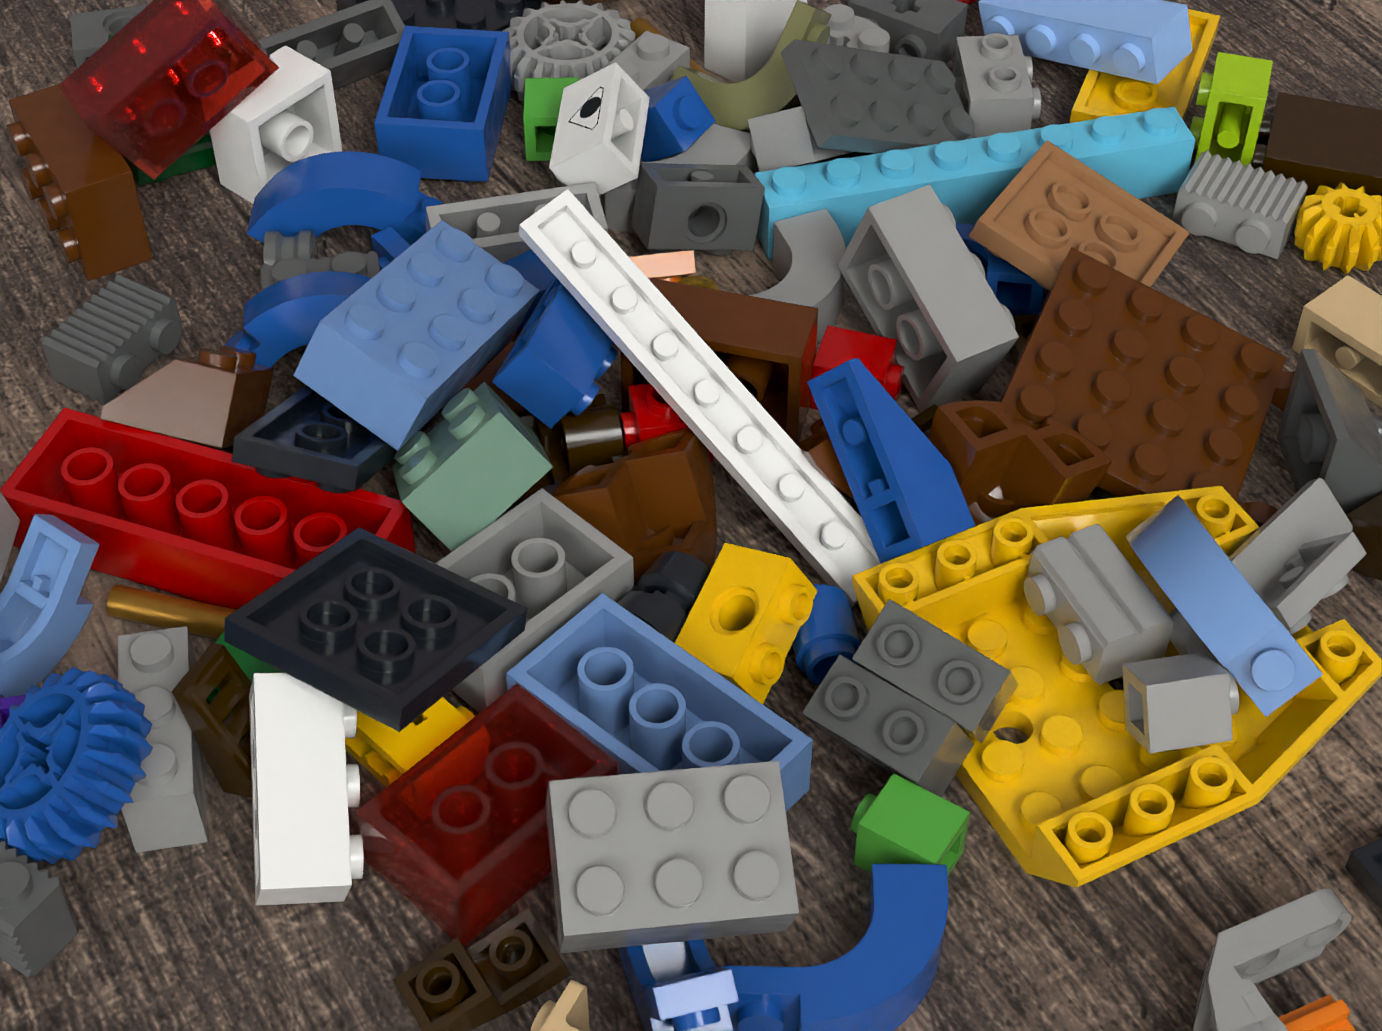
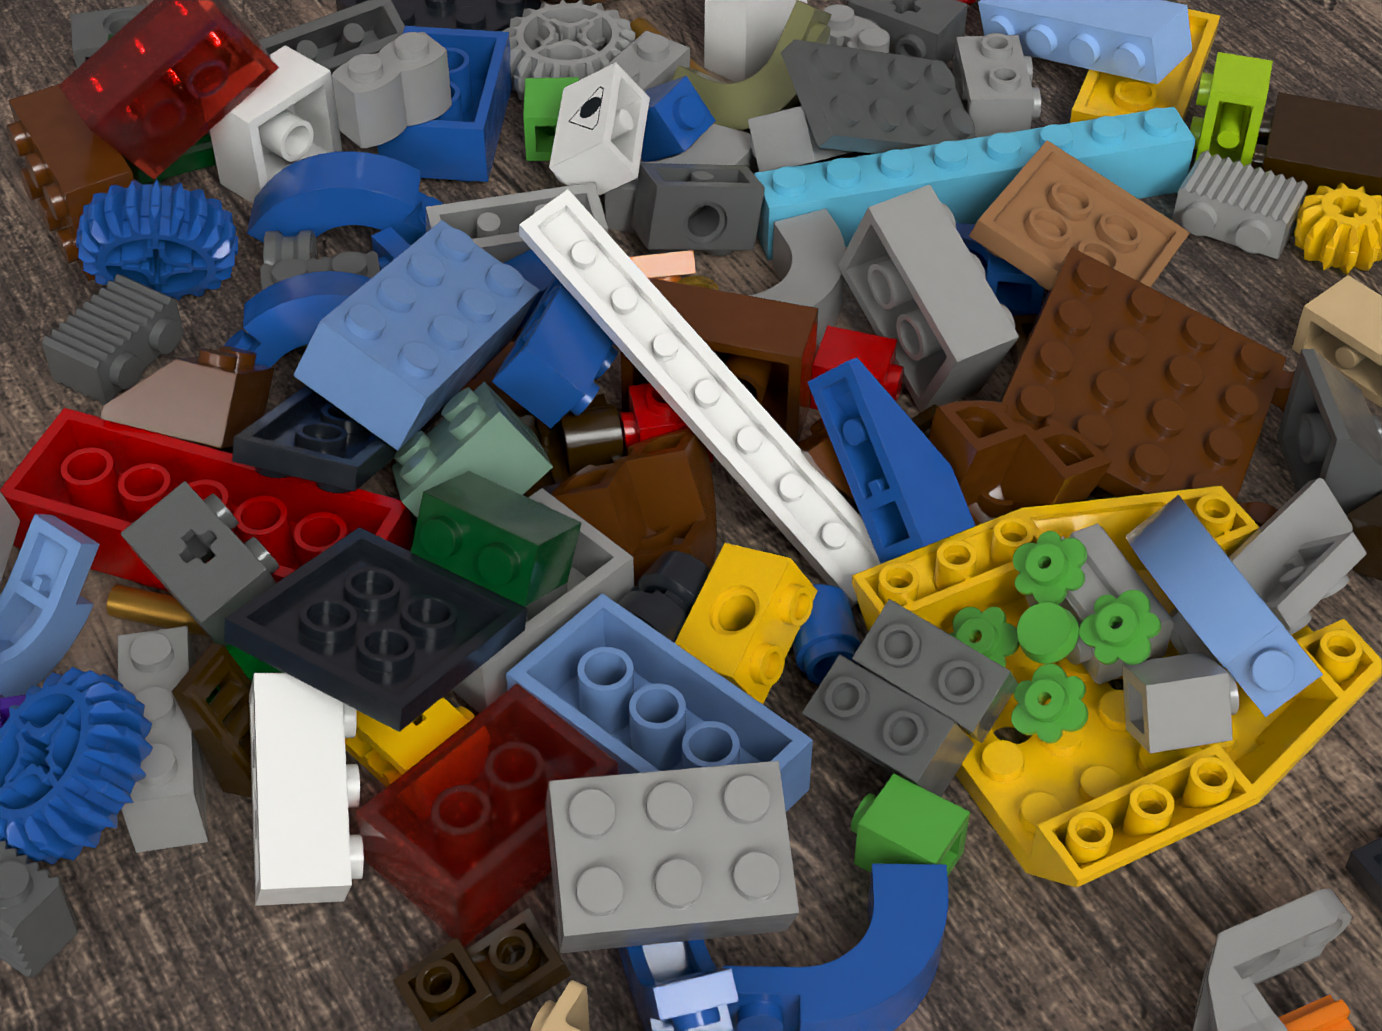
(158, 238): none -> blue gear
(181, 537): none -> dark grey brick
(392, 89): none -> light grey brick
(495, 537): none -> dark green brick
(1051, 632): none -> bright green plant

